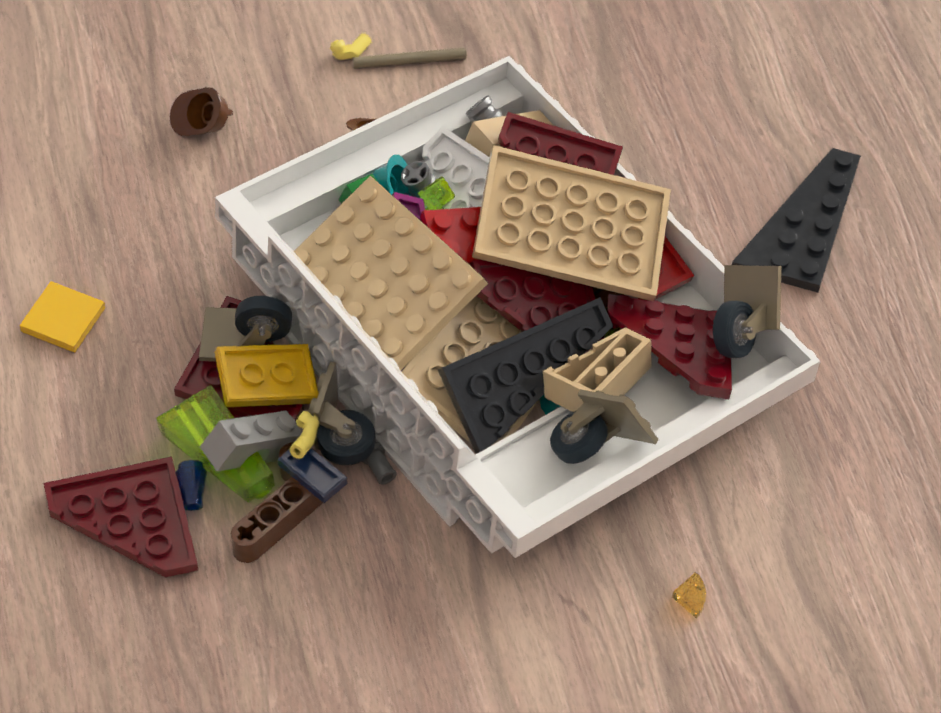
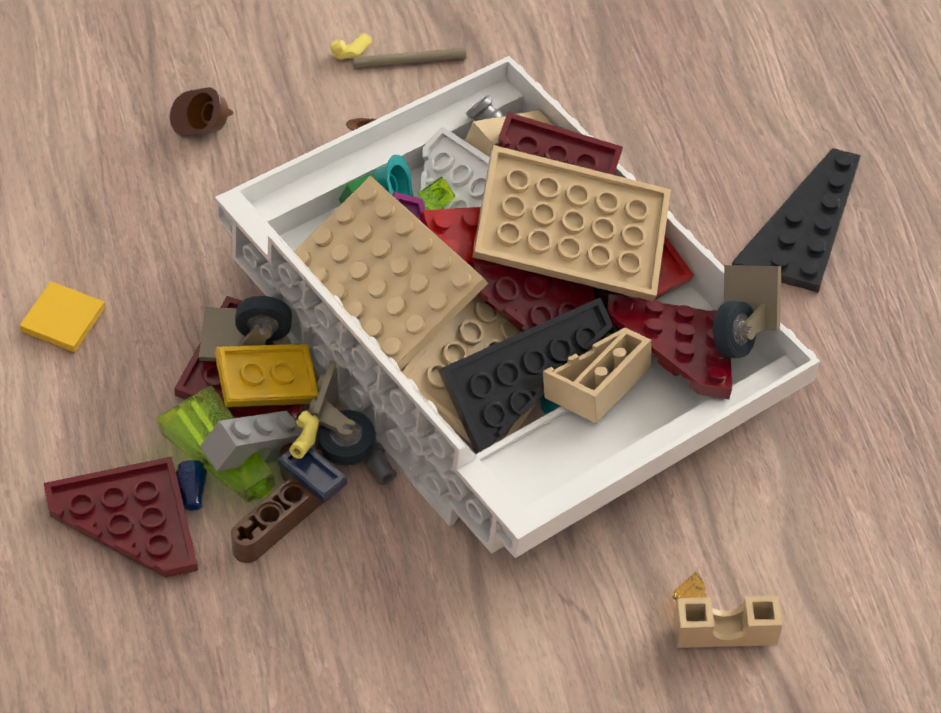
(417, 177): flat silver wheel -> none
(594, 423): dark tan plate -> none
(752, 624): none -> tan arch

